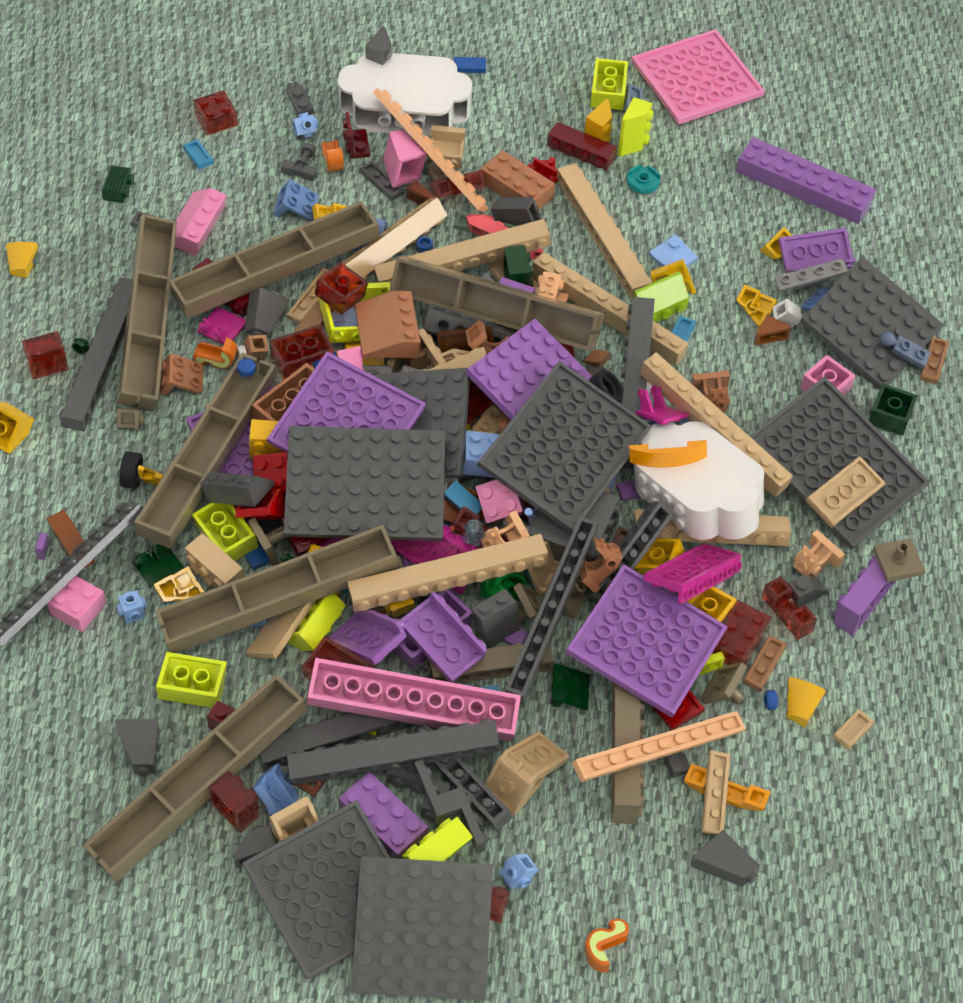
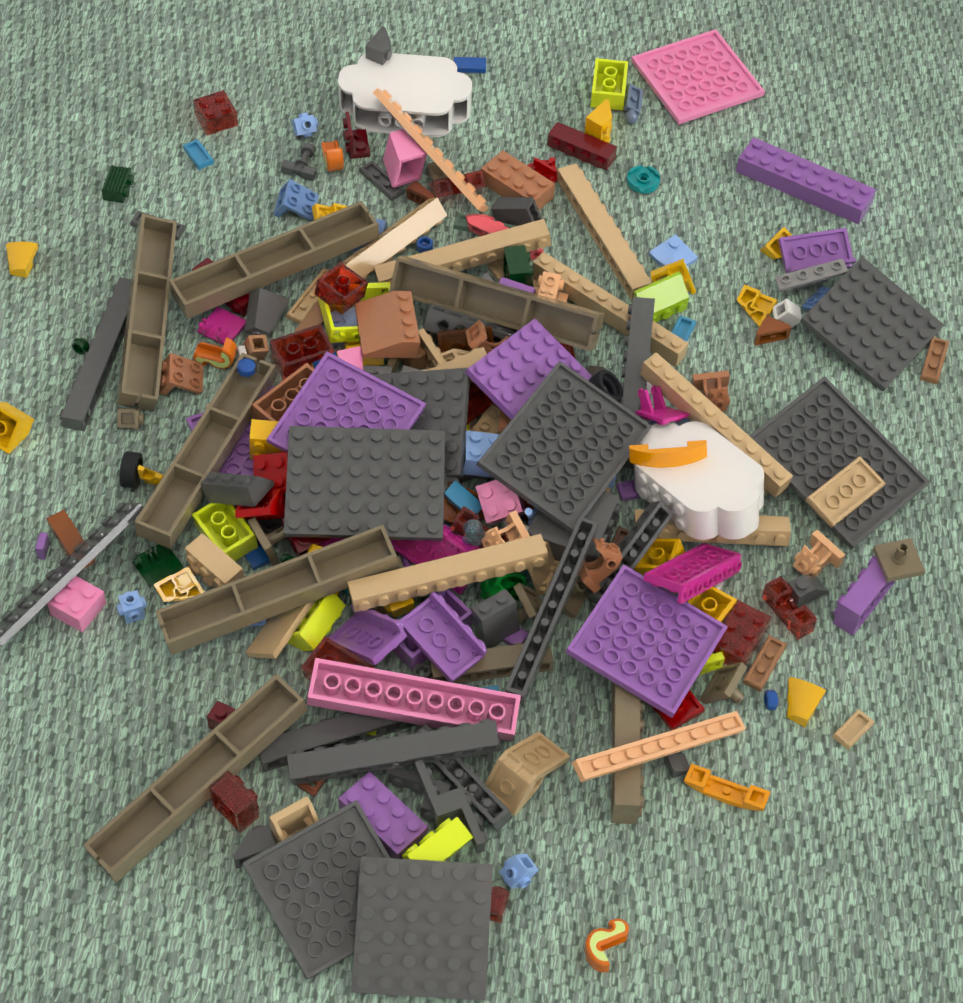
(45, 355): clear red brick -> none
(140, 743): dark grey slope -> none
(191, 680): neon yellow slope -> none
(198, 219): bright pink slope -> none
(275, 790): medium blue plate -> none
(299, 98): dark grey hinge -> none
(450, 142): tan panel -> none
(570, 687): dark green hinge -> none
(597, 358): nougat slope -> none
(635, 127): neon yellow slope -> none
(715, 793): tan tile -> none
(726, 860): dark grey slope -> none
(833, 371): bright pink brick -> none
(892, 409): dark green brick -> none
(906, 349): sand blue plate -> none

